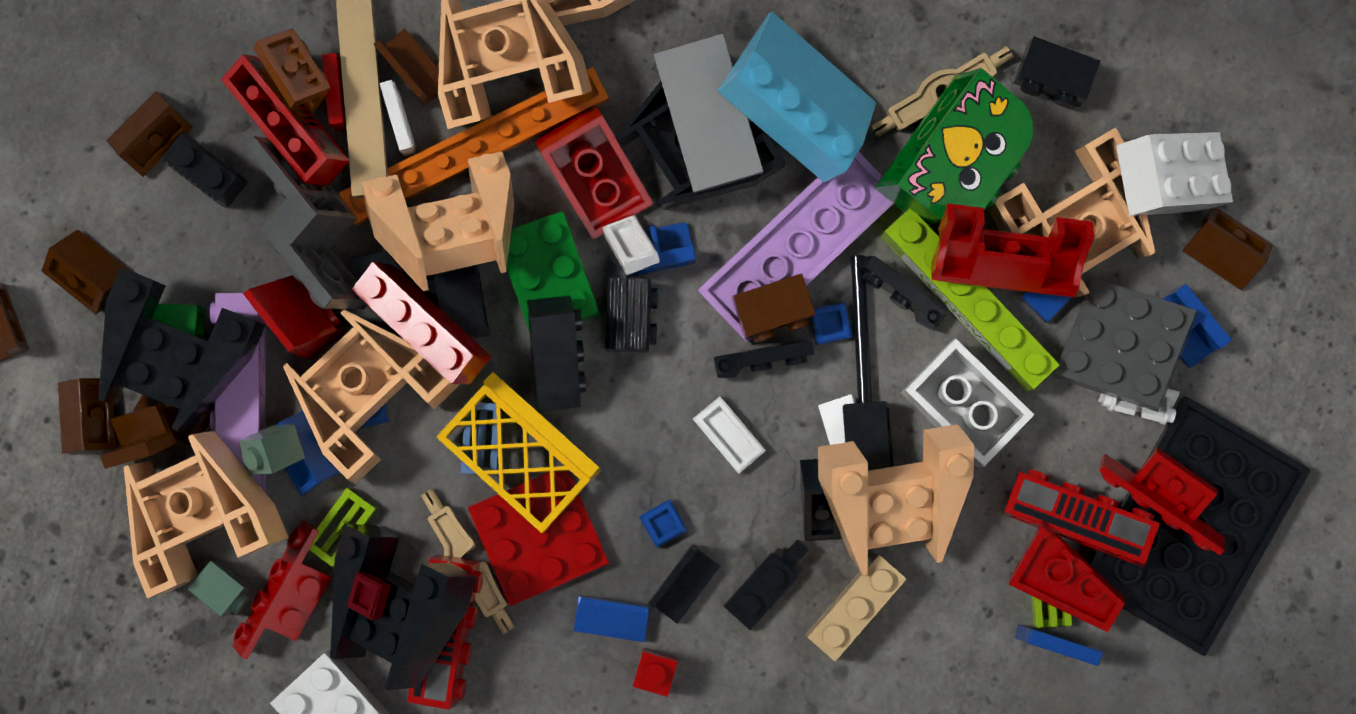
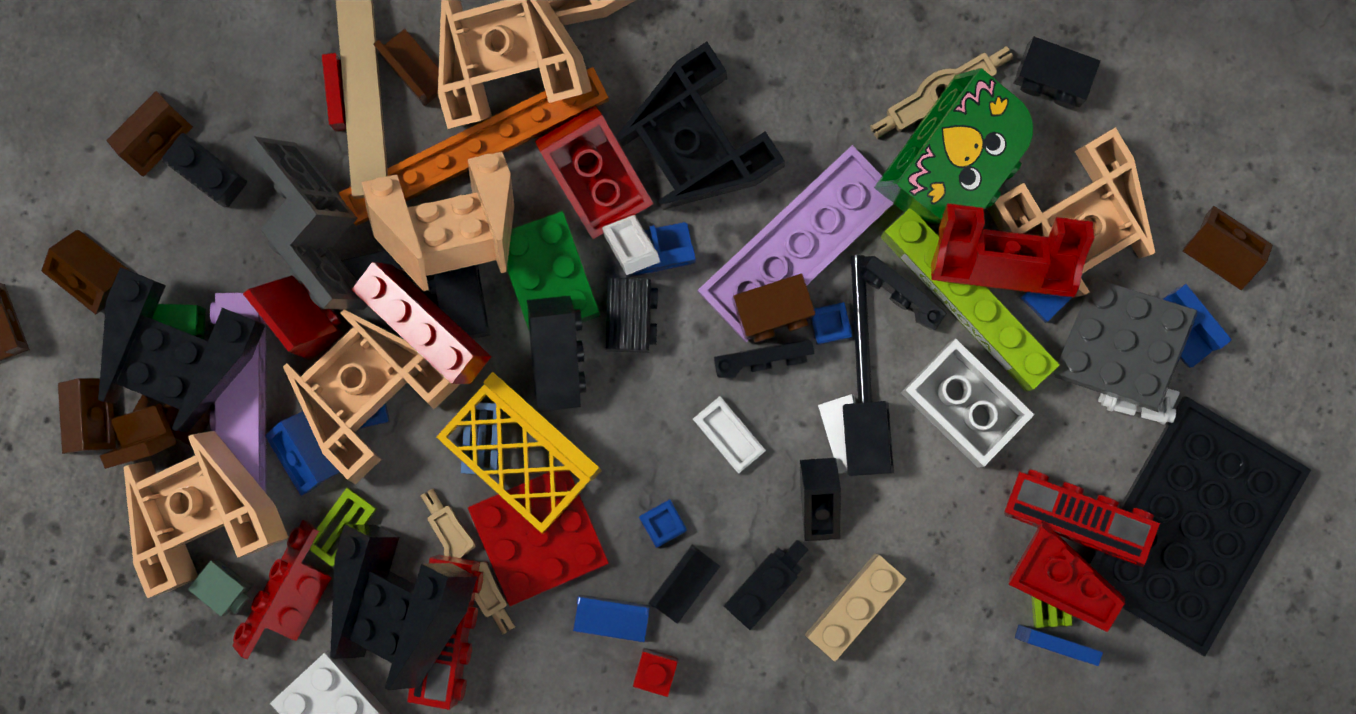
(271, 449): sand green brick -> none
(291, 130): red brick -> none
(293, 69): dark orange bracket -> none
(368, 595): dark red tile -> none
(398, 118): white tile -> none
(709, 128): light grey tile -> none
(799, 99): medium azure slope -> none
(898, 501): light nougat wedge -> none
(1171, 492): red bracket -> none
(1174, 173): white brick -> none

